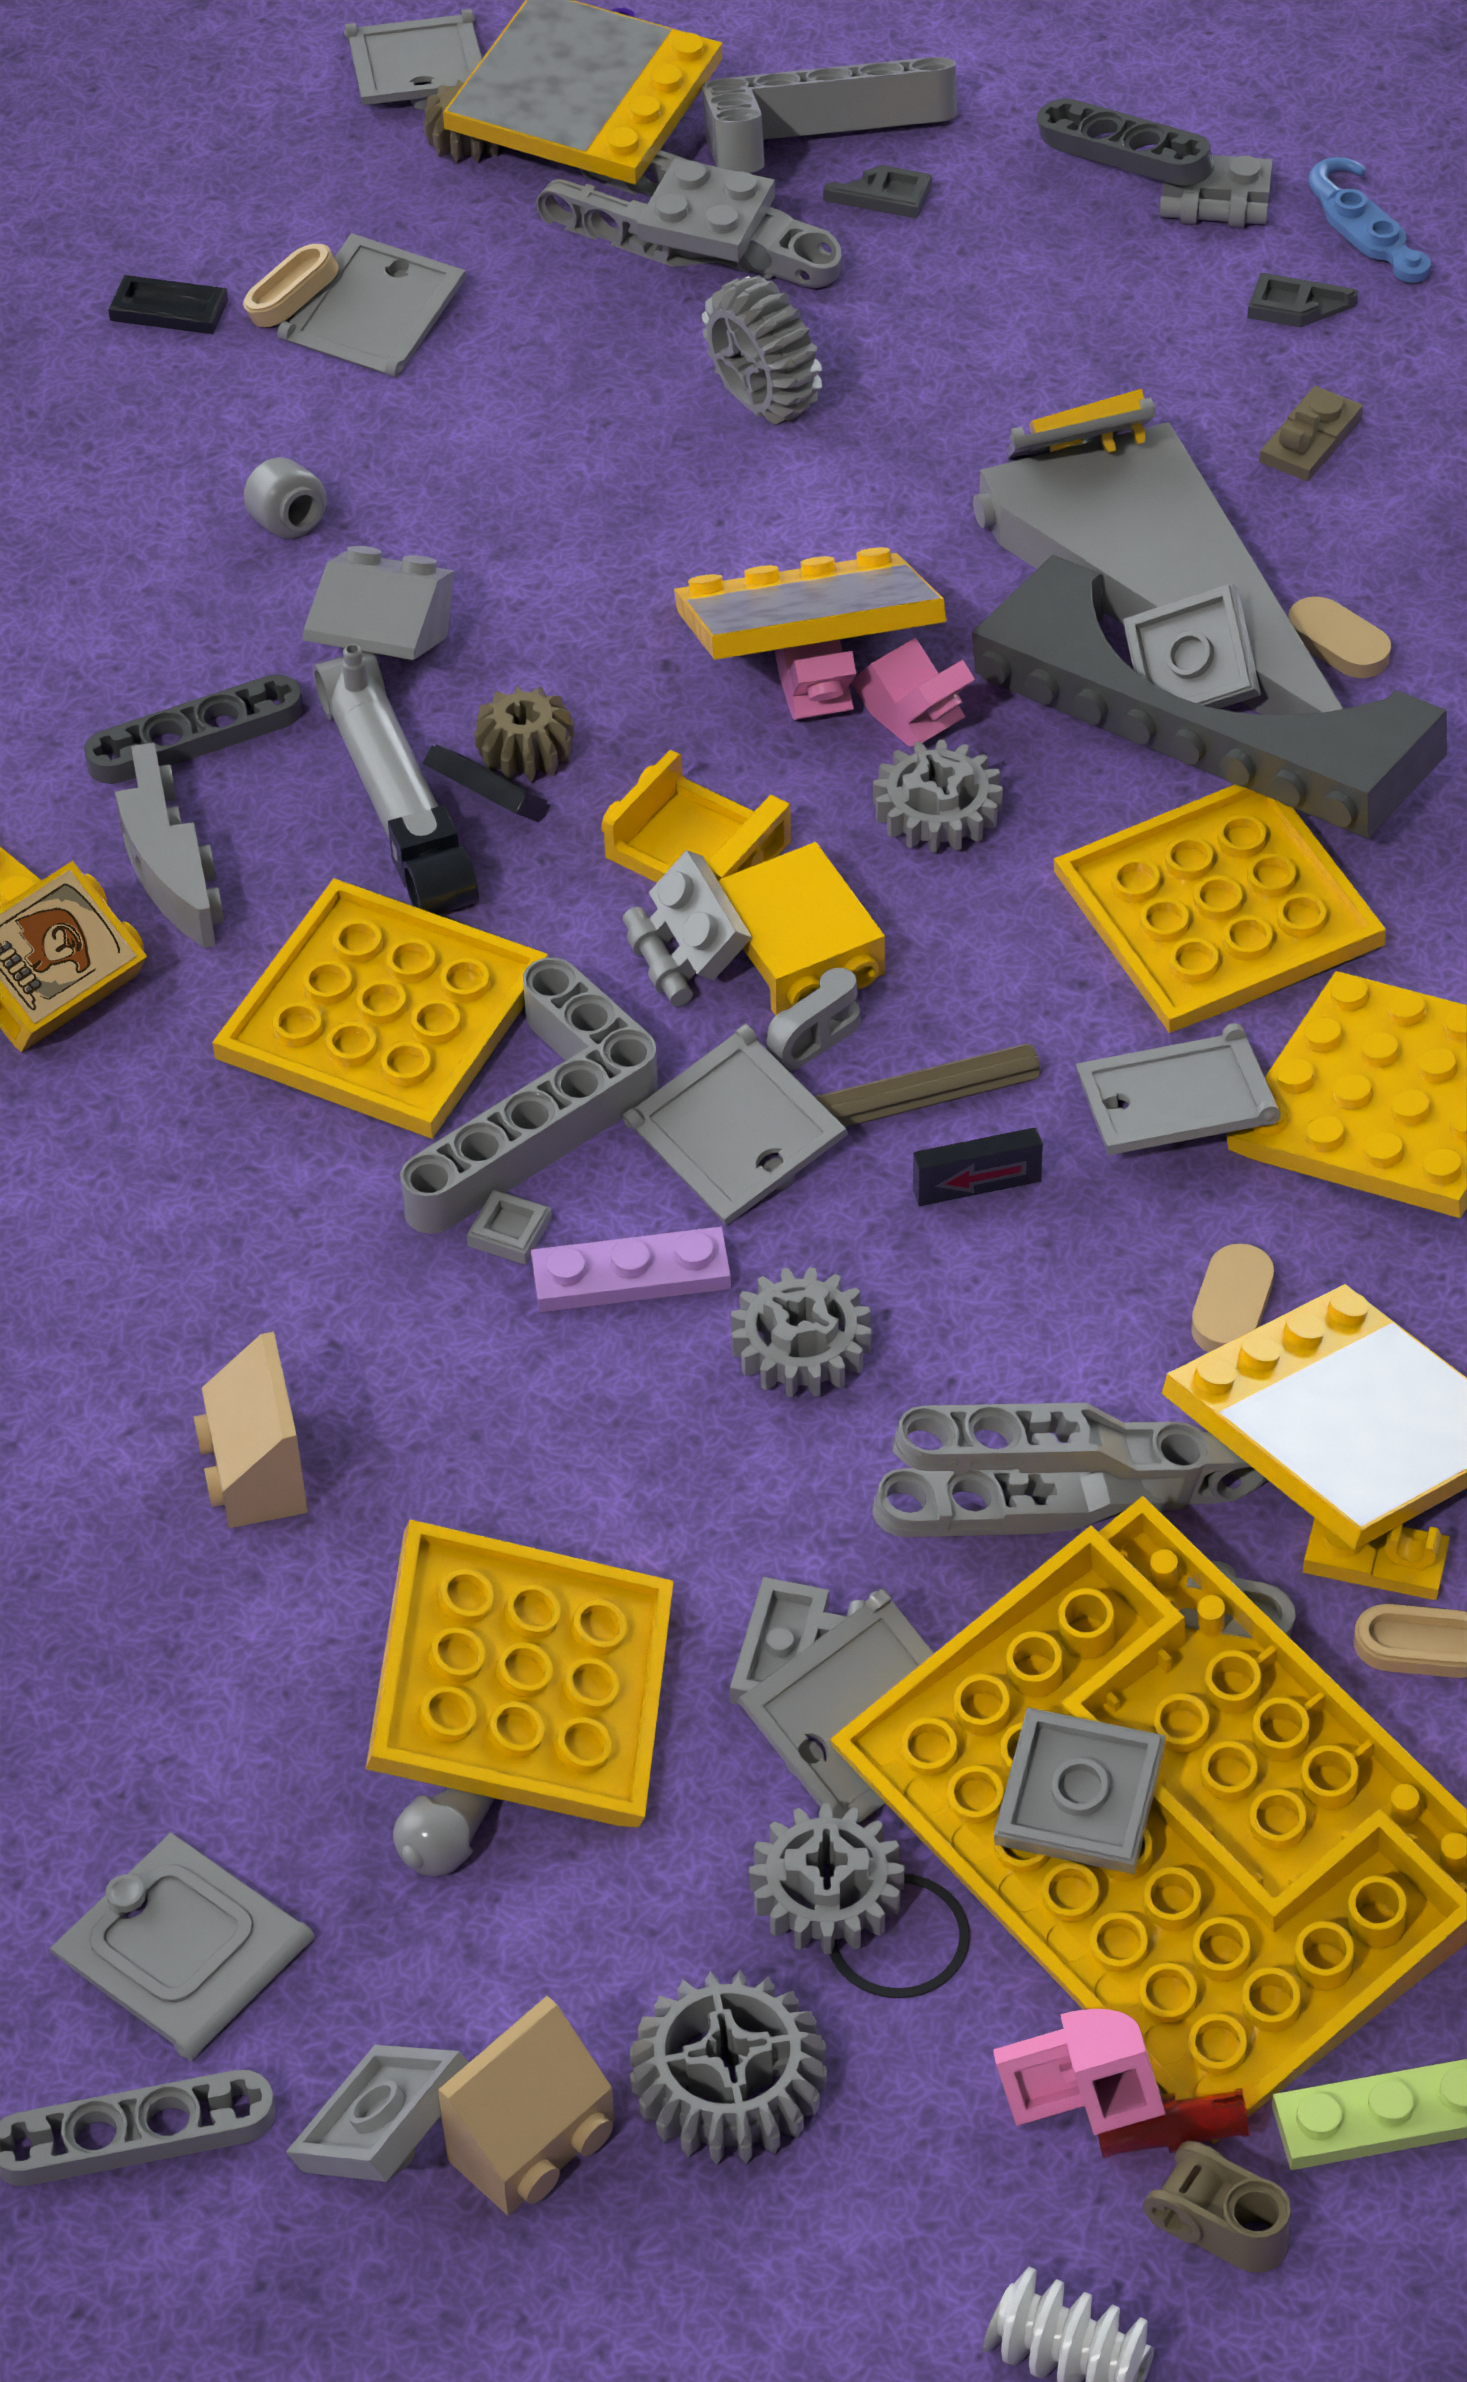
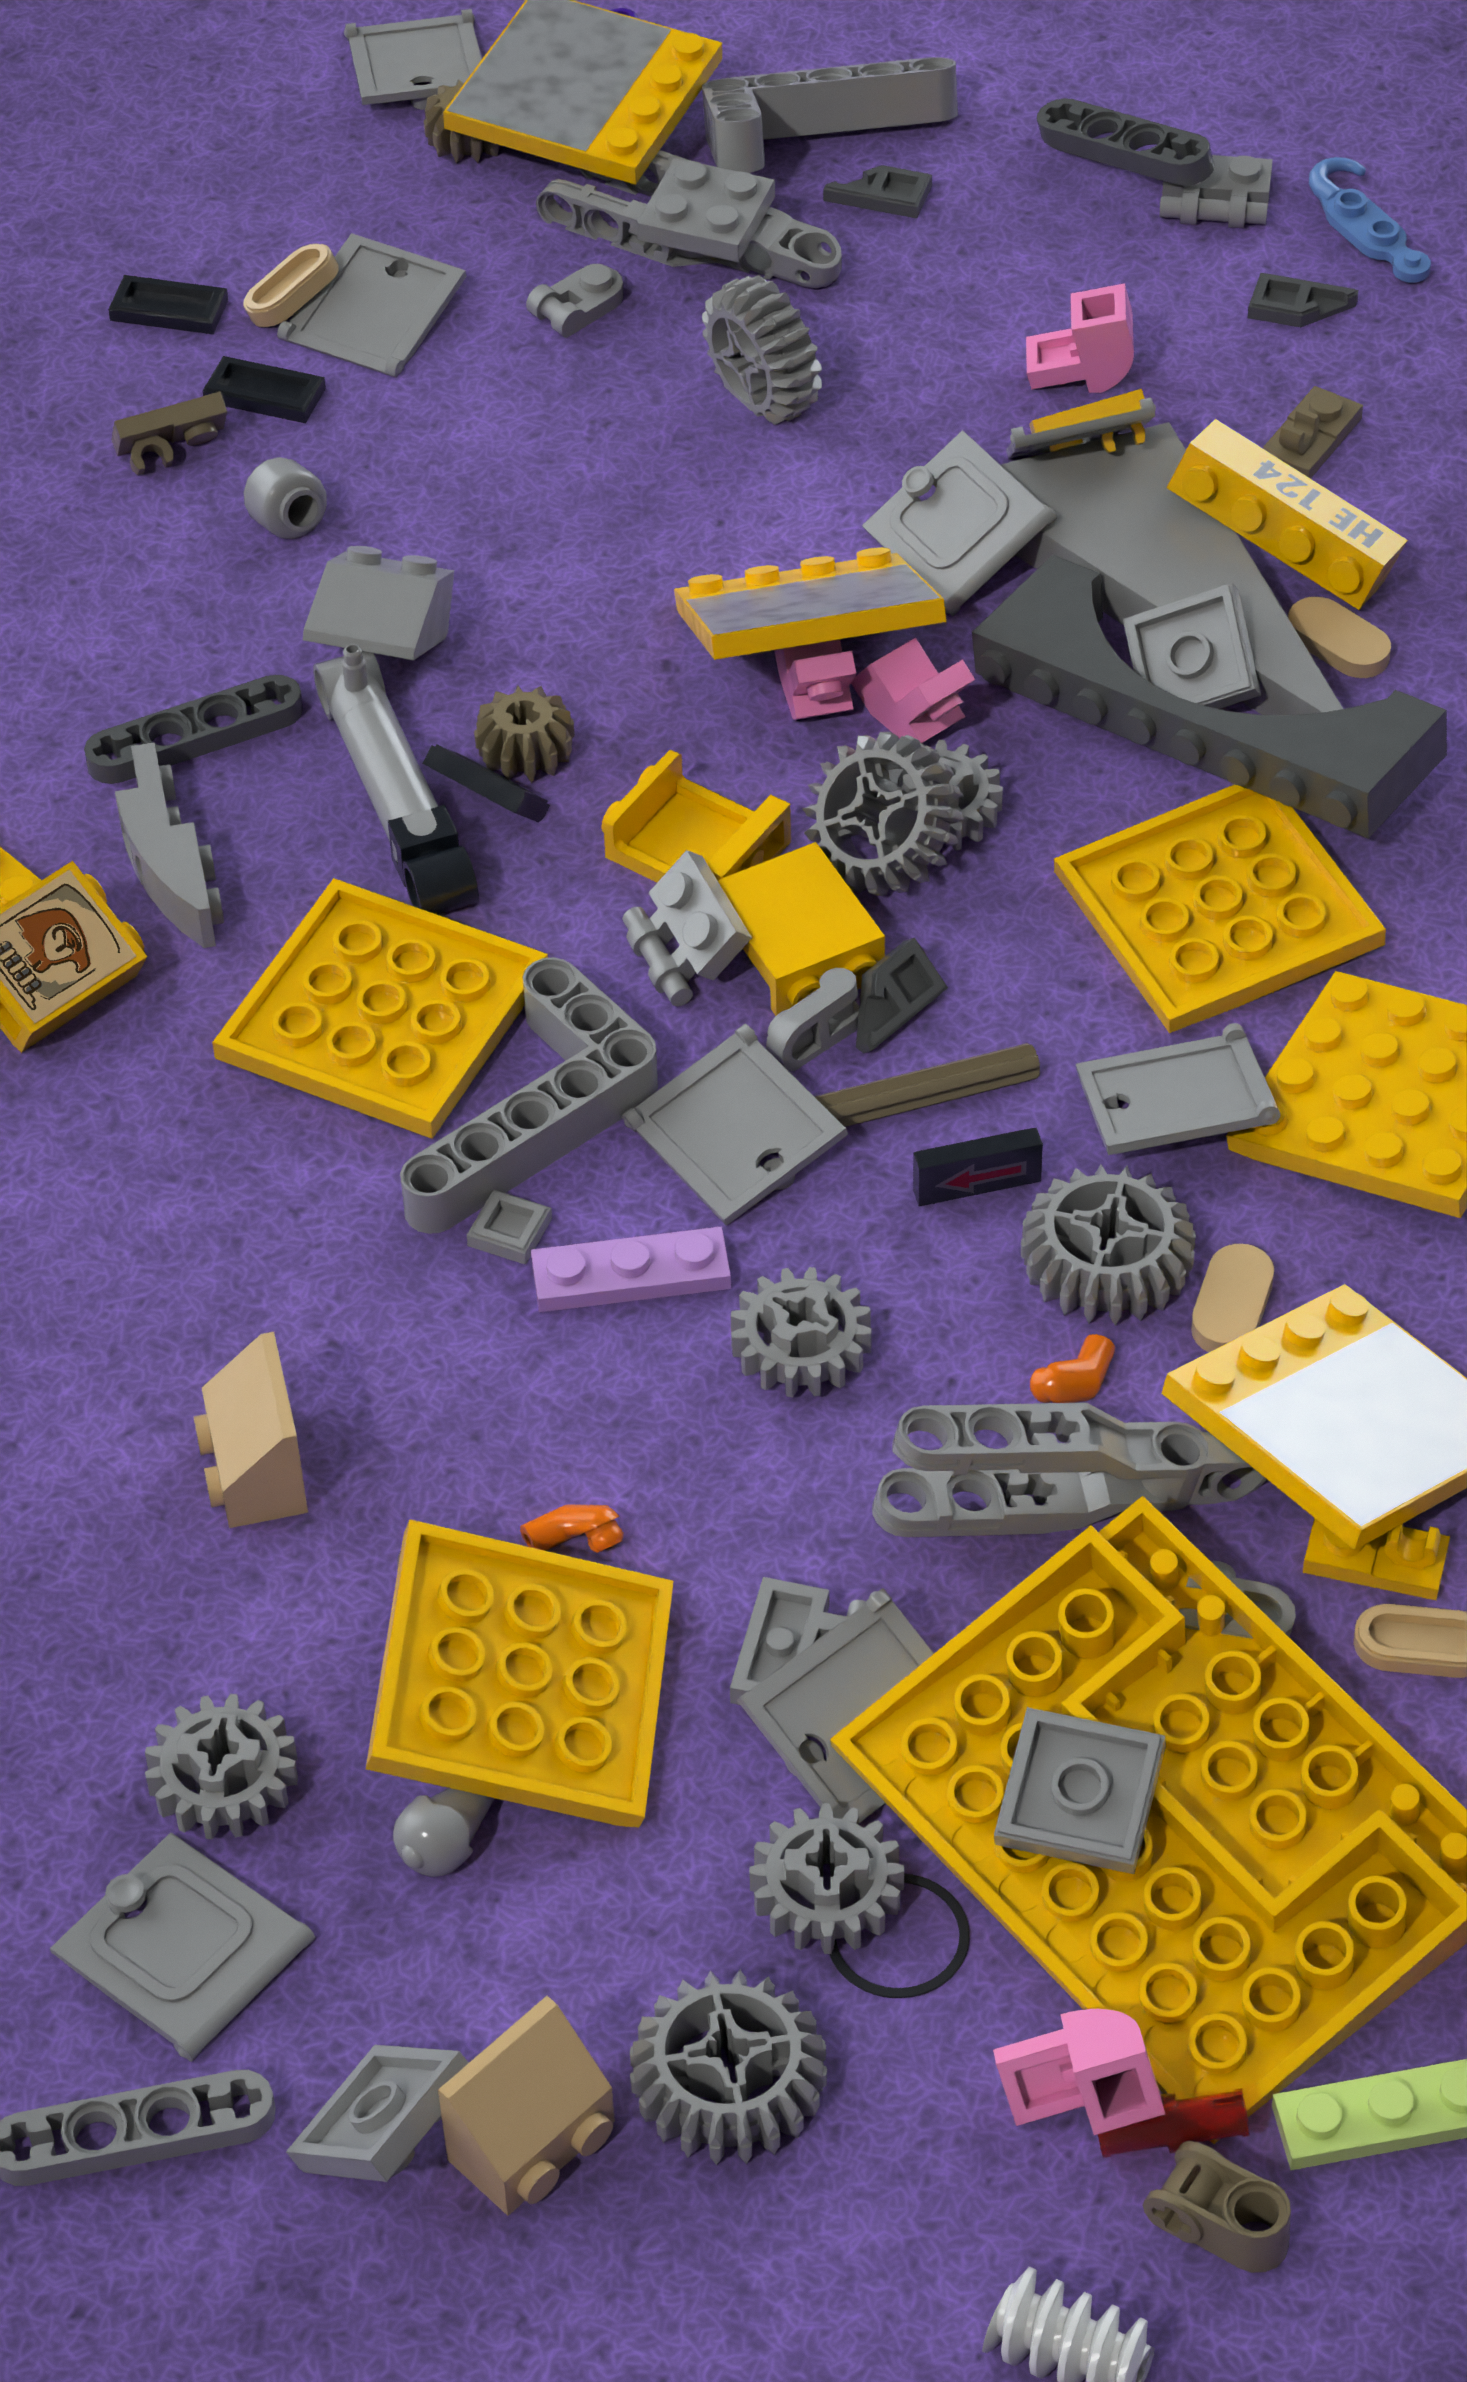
(151, 431): none -> dark tan plate
(242, 1780): none -> light grey gear
(266, 389): none -> black tile
(571, 1521): none -> orange arm
(577, 298): none -> light grey plate
(858, 797): none -> light grey gear
(895, 993): none -> dark grey tile
(965, 527): none -> light grey container
(1076, 1378): none -> orange arm
(1095, 347): none -> bright pink brick
(1137, 1267): none -> light grey gear
(1286, 514): none -> yellow brick

